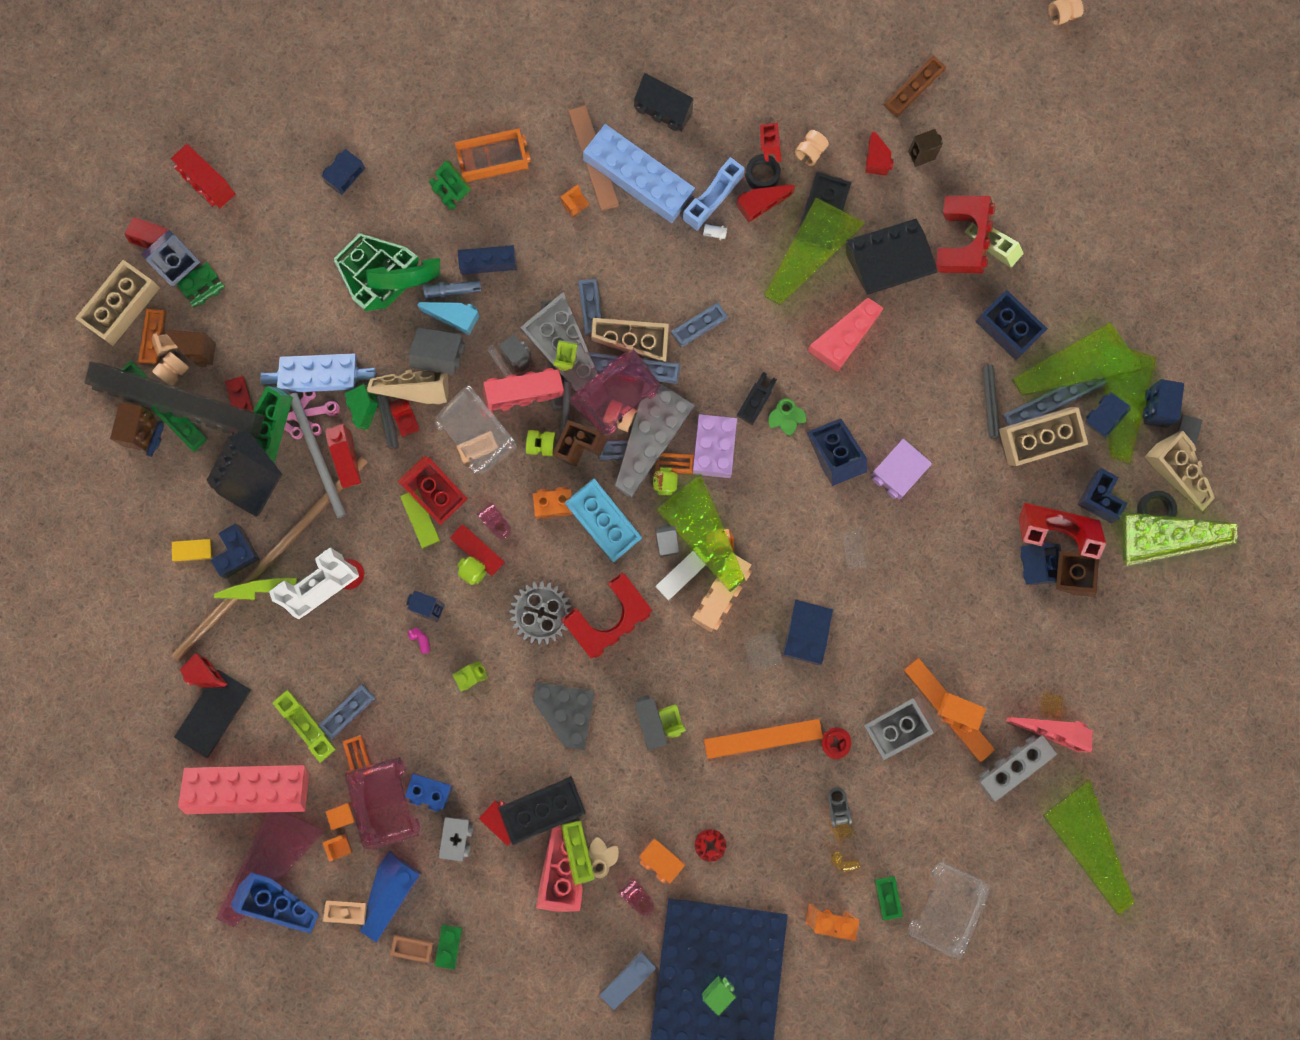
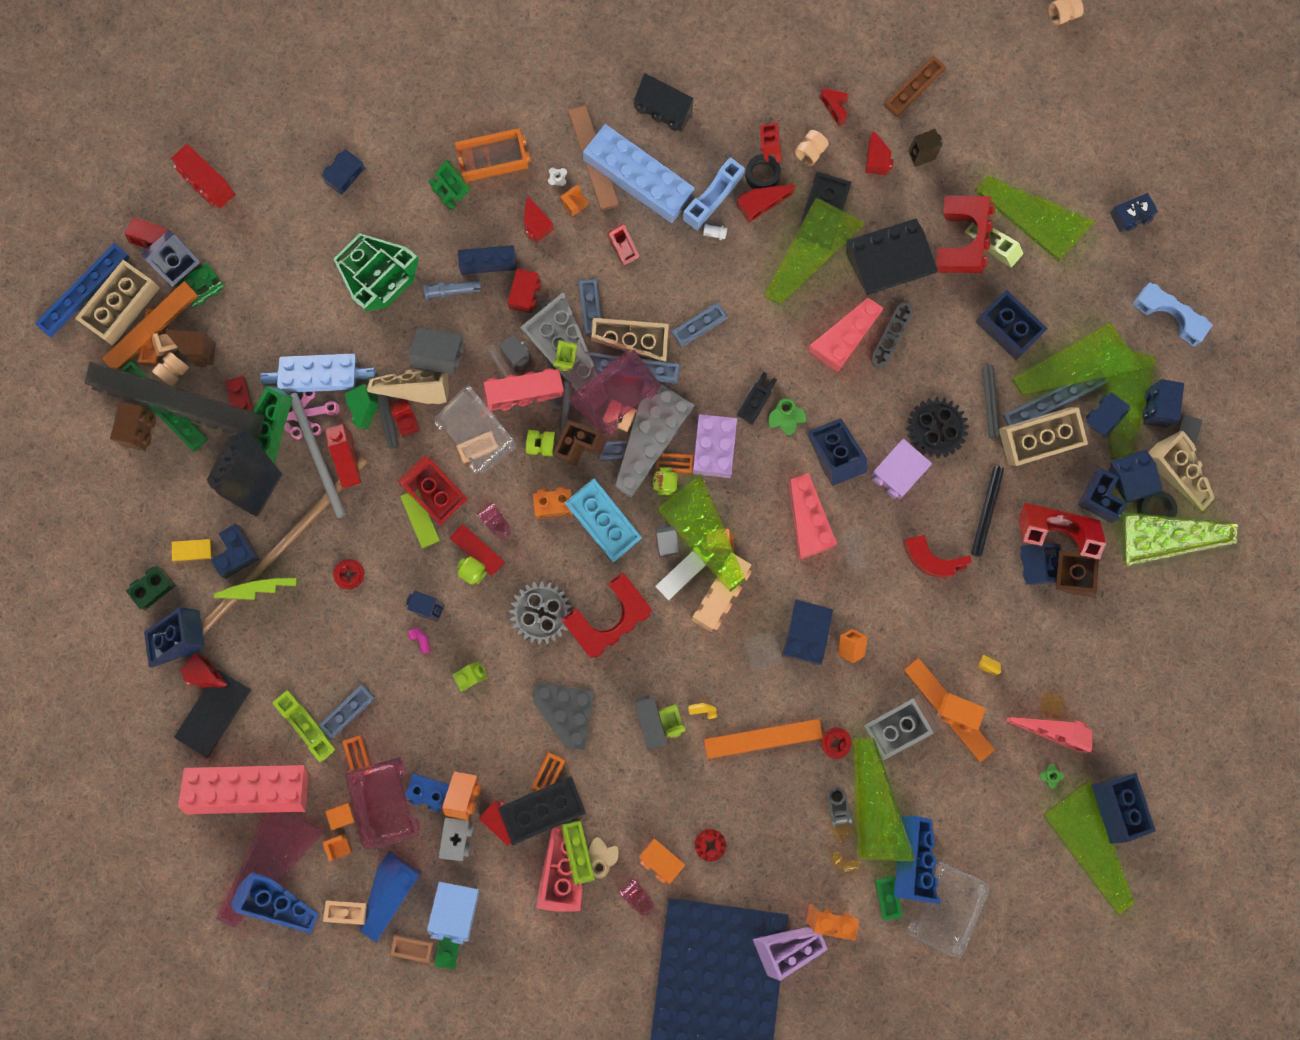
(81, 291): none -> blue plate
(150, 325): none -> orange tile
(153, 591): none -> dark green brick
(155, 440): dark blue piece -> none
(174, 636): none -> dark blue slope
(317, 587): white bracket -> none
(403, 278): green slope -> none
(453, 314): medium azure slope -> none
(453, 912): none -> light blue brick
(461, 795): none -> orange brick
(524, 290): none -> red brick
(536, 222): none -> red slope
(555, 759): none -> orange tile
(557, 181): none -> white plate
(623, 244): none -> slope
(628, 980): sand blue slope -> none
(703, 708): none -> yellow arm
(719, 994): bright green brick -> none
(789, 951): none -> lavender wedge
(809, 518): none -> coral wedge
(832, 100): none -> red slope
(852, 645): none -> orange panel
(878, 819): none -> clear neon green wing
(891, 335): none -> dark grey beam
(917, 878): none -> blue wedge
(926, 562): none -> red arch
(954, 423): none -> black gear
(987, 511): none -> black axle
(990, 665): none -> yellow slope
(1040, 219): none -> clear neon green wing
(1042, 754): light grey brick -> none
(1052, 782): none -> bright green plate
(1123, 808): none -> dark blue brick
(1134, 212): none -> dark blue brick
(1136, 476): none -> dark blue slope
(1192, 326): none -> light blue arch

